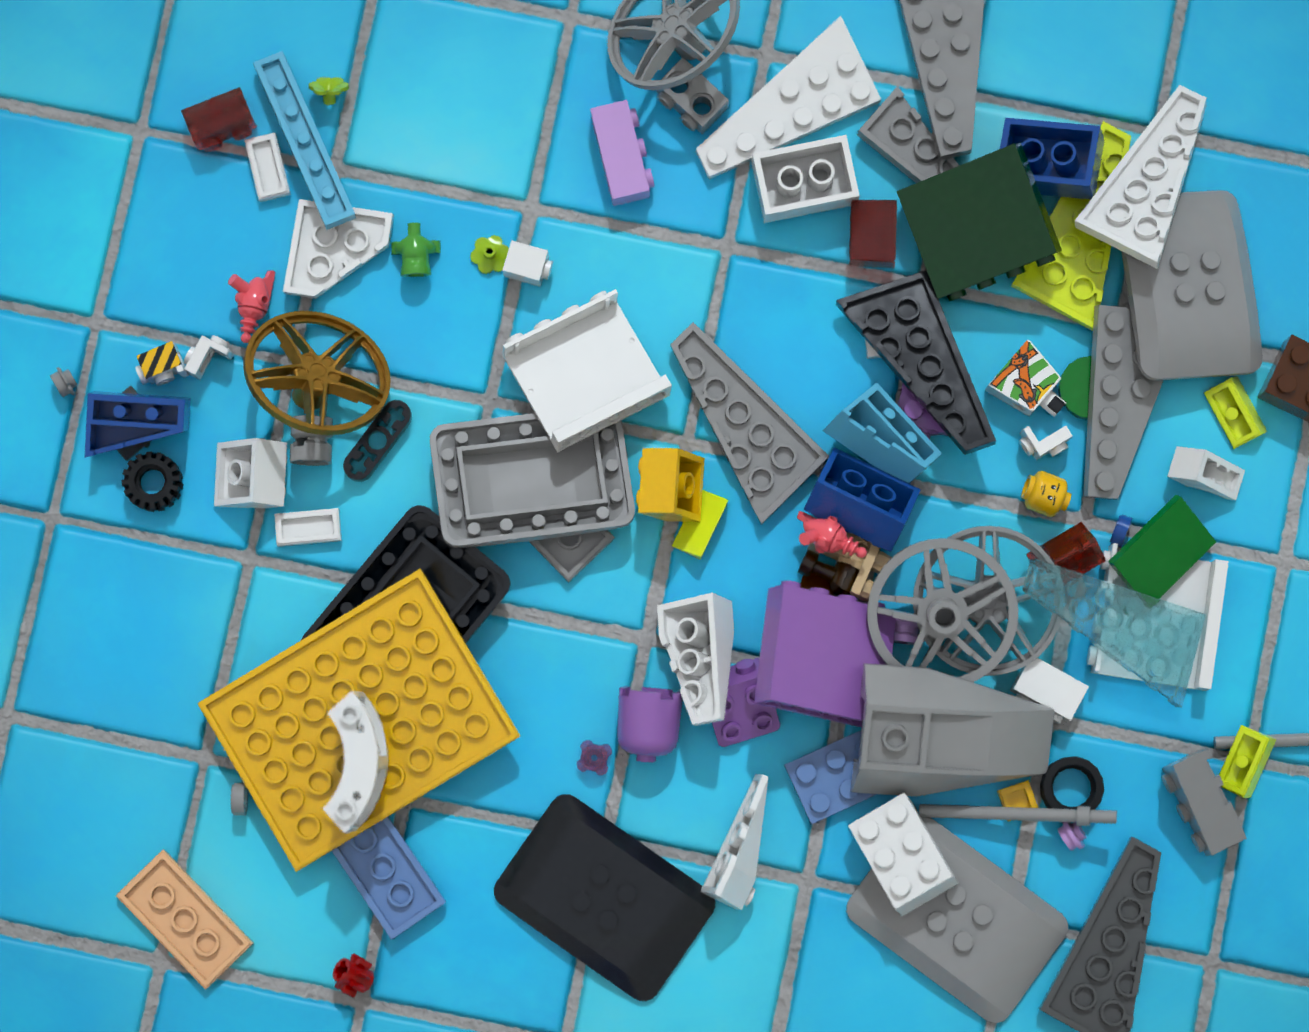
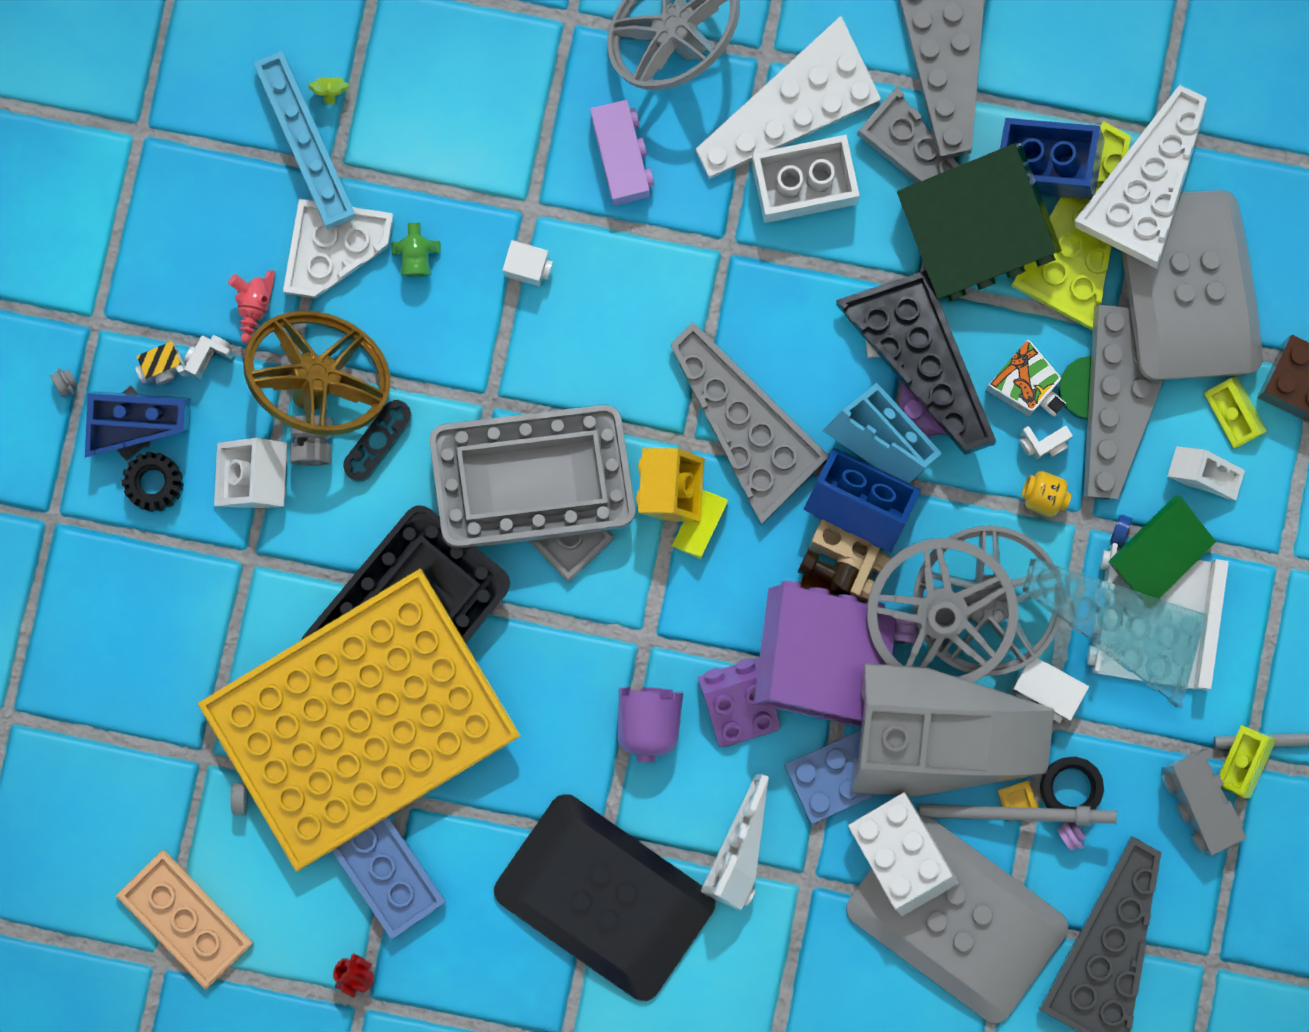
(219, 120): clear red brick -> none
(267, 167): white tile -> none
(308, 527): white tile -> none
(363, 761): white window -> none
(493, 261): lime plant -> none
(584, 370): white panel -> none
(589, 749): plate -> none
(698, 91): light grey brick -> none
(700, 647): white wedge -> none
(828, 536): coral piece -> none
(873, 233): clear red piece -> none
(1073, 550): clear red brick -> none

